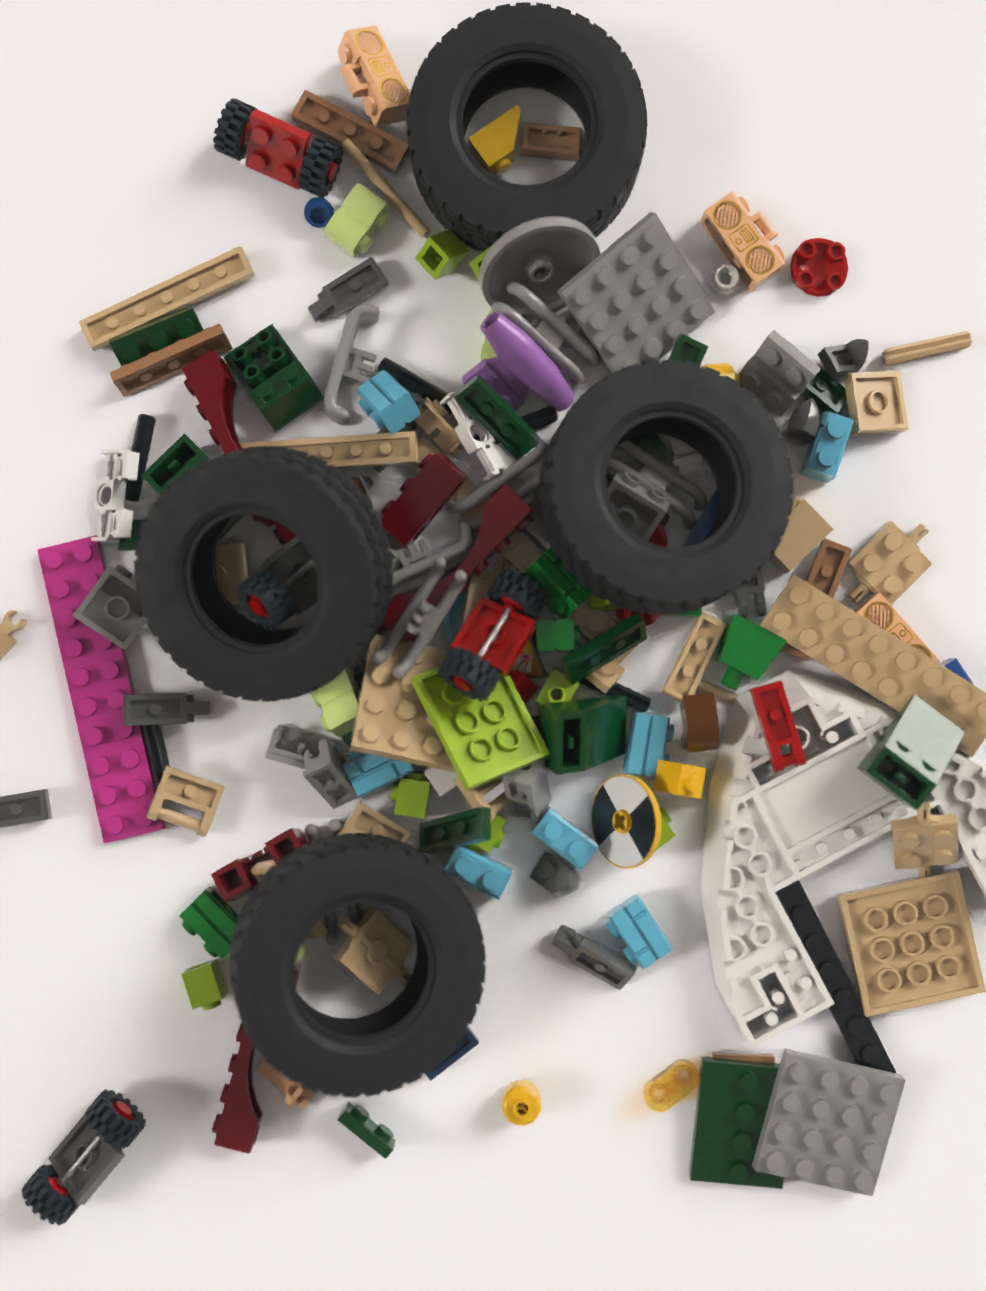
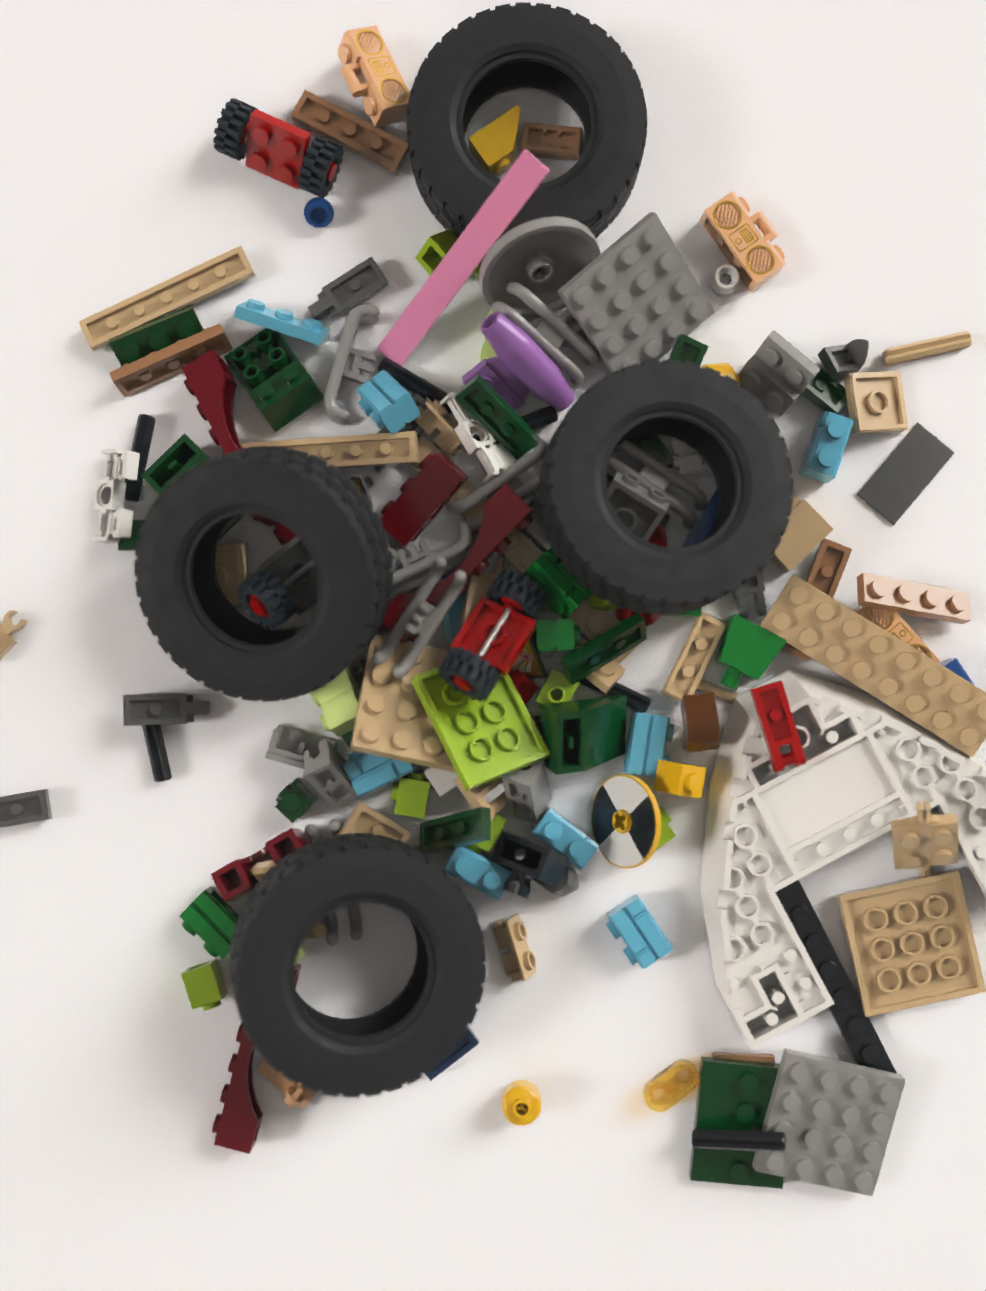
(84, 1158): plate -> none
(96, 682): dark pink plate -> none
(113, 607): light grey plate -> none
(188, 791): tan plate -> none
(282, 321): none -> medium azure plate
(295, 800): none -> dark green brick
(357, 220): yellowish green brick -> none
(374, 951): tan plate -> none
(376, 1136): dark green plate -> none
(385, 188): tan bar -> none
(464, 257): none -> bright pink tile
(521, 961): none -> tan hinge
(527, 862): none -> black brick
(594, 958): dark grey hinge -> none
(739, 1140): none -> black axle
(802, 424): dark grey plate -> none
(819, 266): red dish -> none
(888, 563): tan plate -> none
(905, 473): none -> dark grey piece
(912, 753): slope -> none
(913, 598): none -> plate

